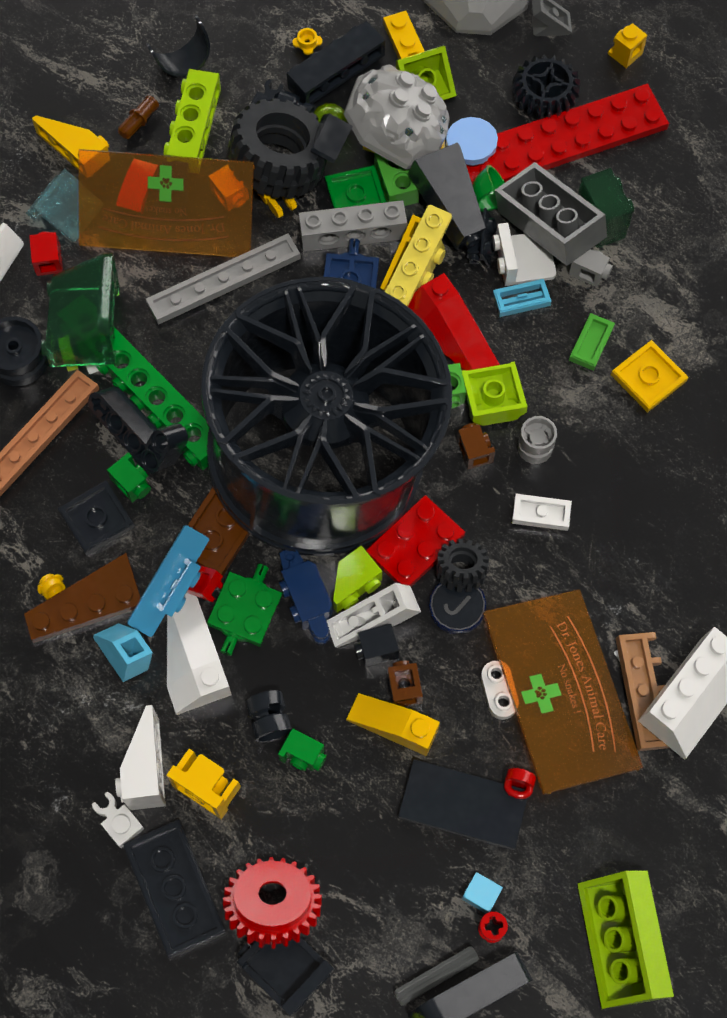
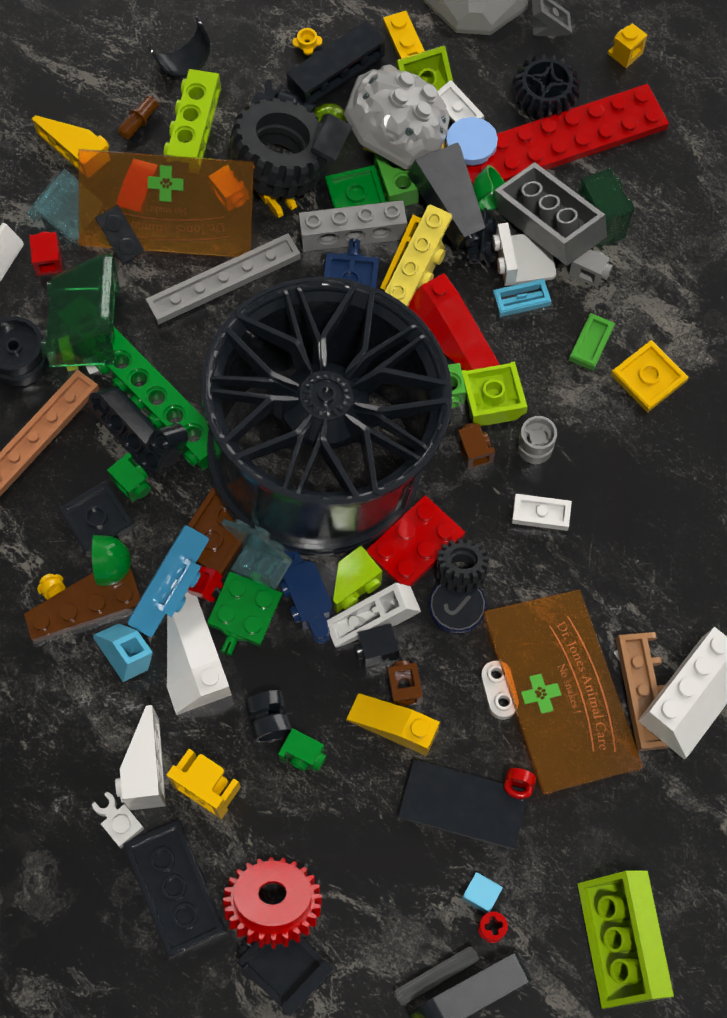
(109, 559): none -> green helmet
(120, 234): none -> black plate
(261, 558): none -> clear light blue bracket
(457, 103): none -> white plate

